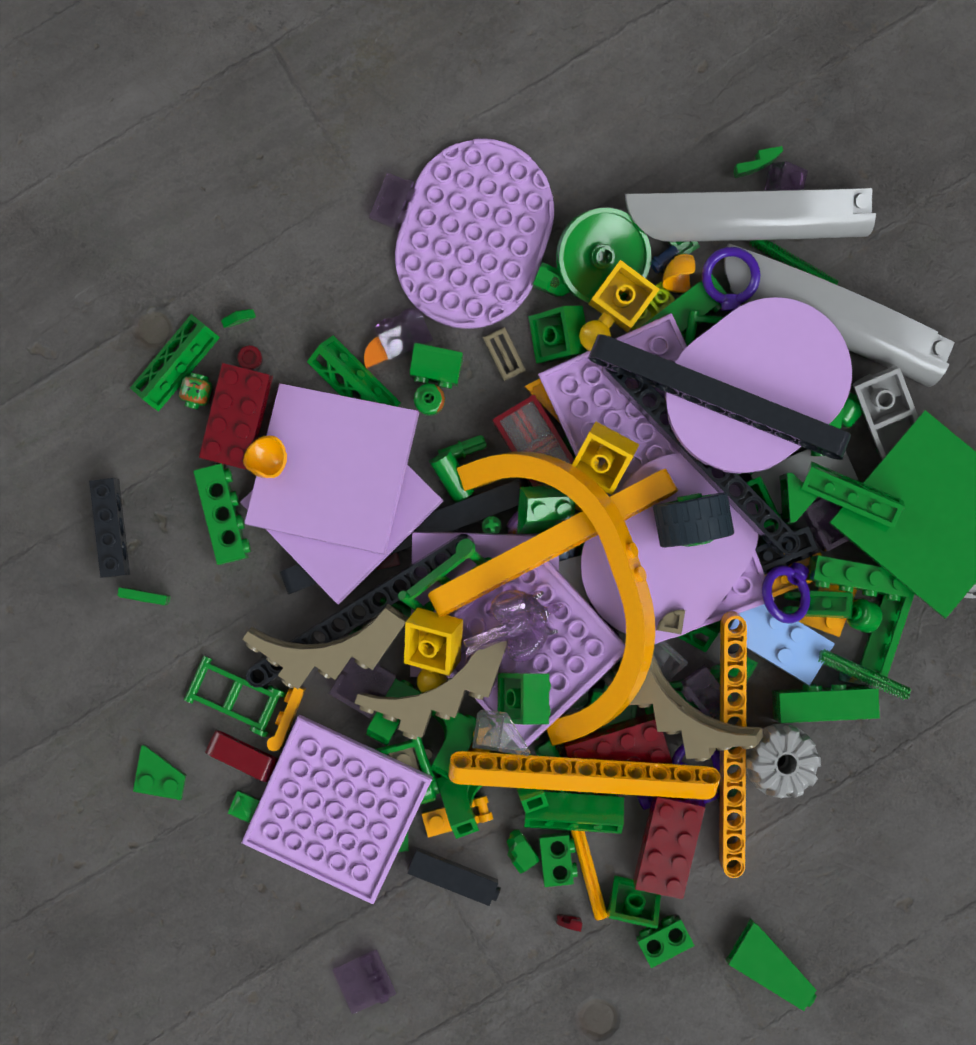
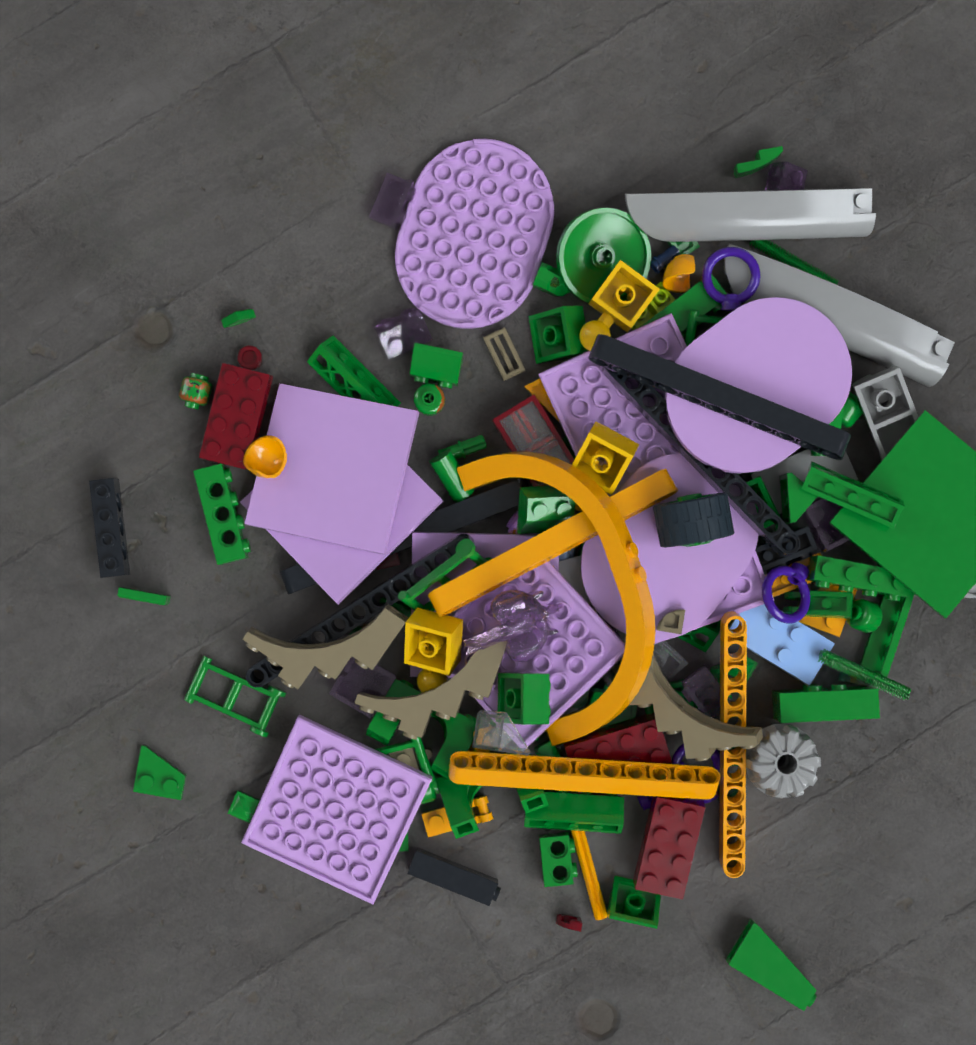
(177, 364): green fence -> none
(241, 756): dark red beam -> none
(286, 718): light orange plate -> none
(364, 982): clear purple hinge -> none
(374, 353): orange tile -> none
(491, 525): green axle -> none
(521, 852): green rock -> none
(667, 947): green brick -> none

